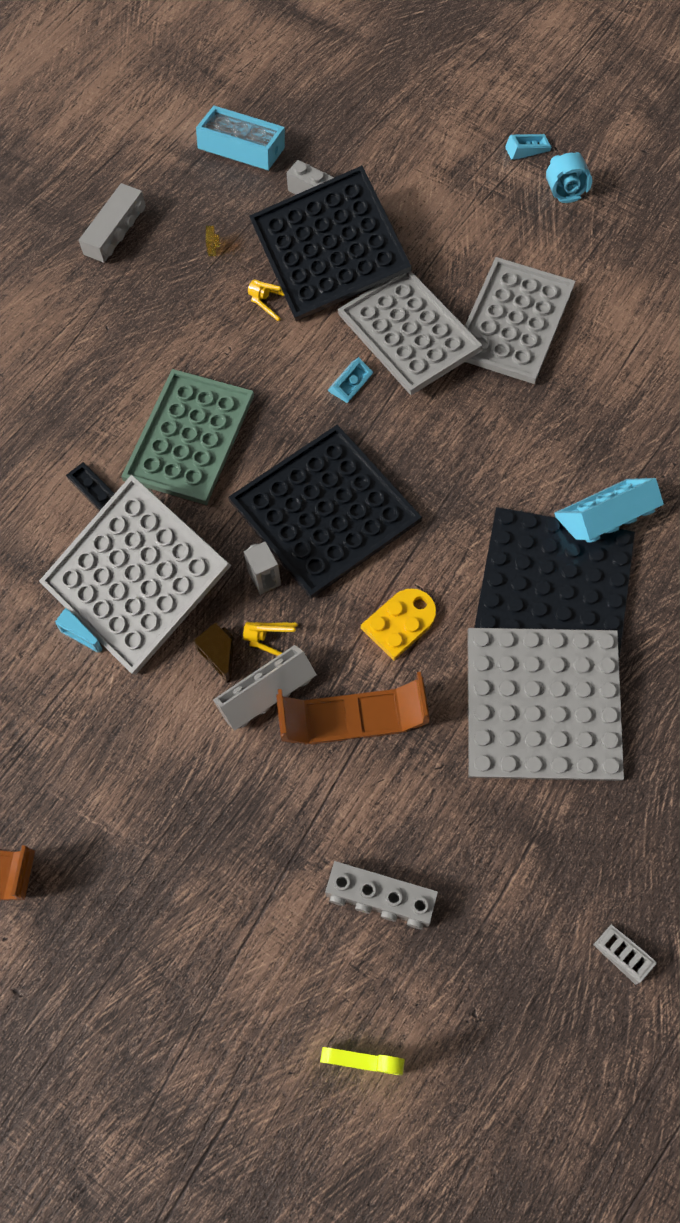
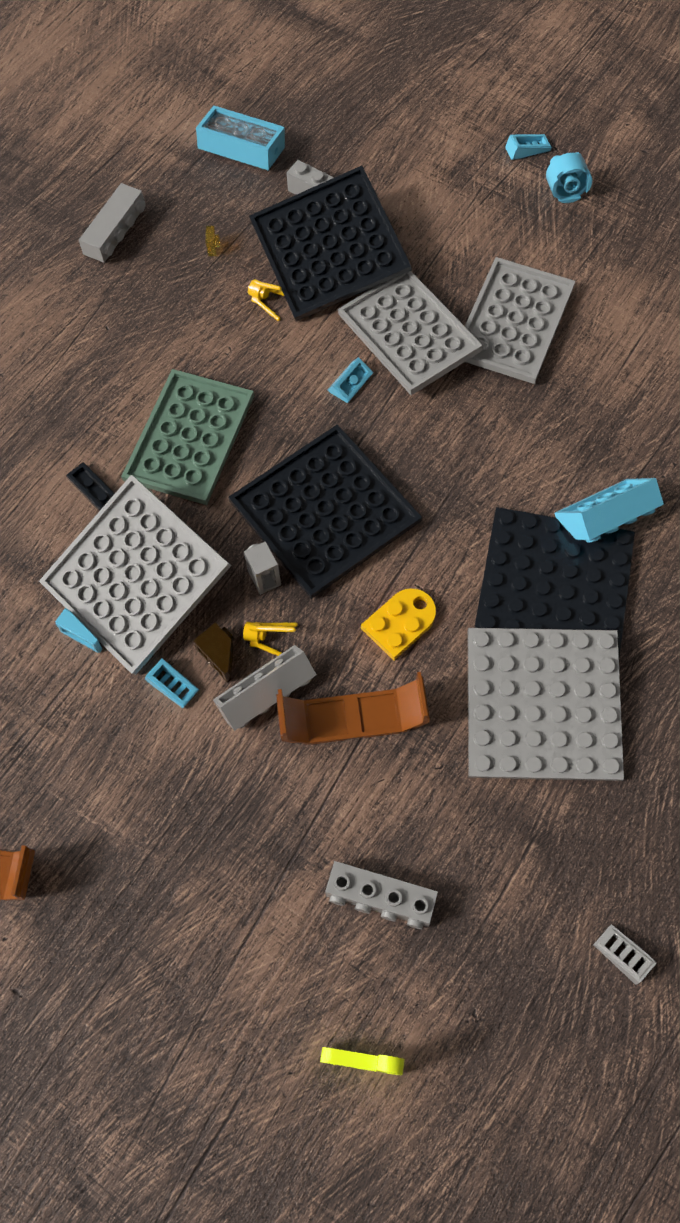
(170, 671): none -> medium azure slope

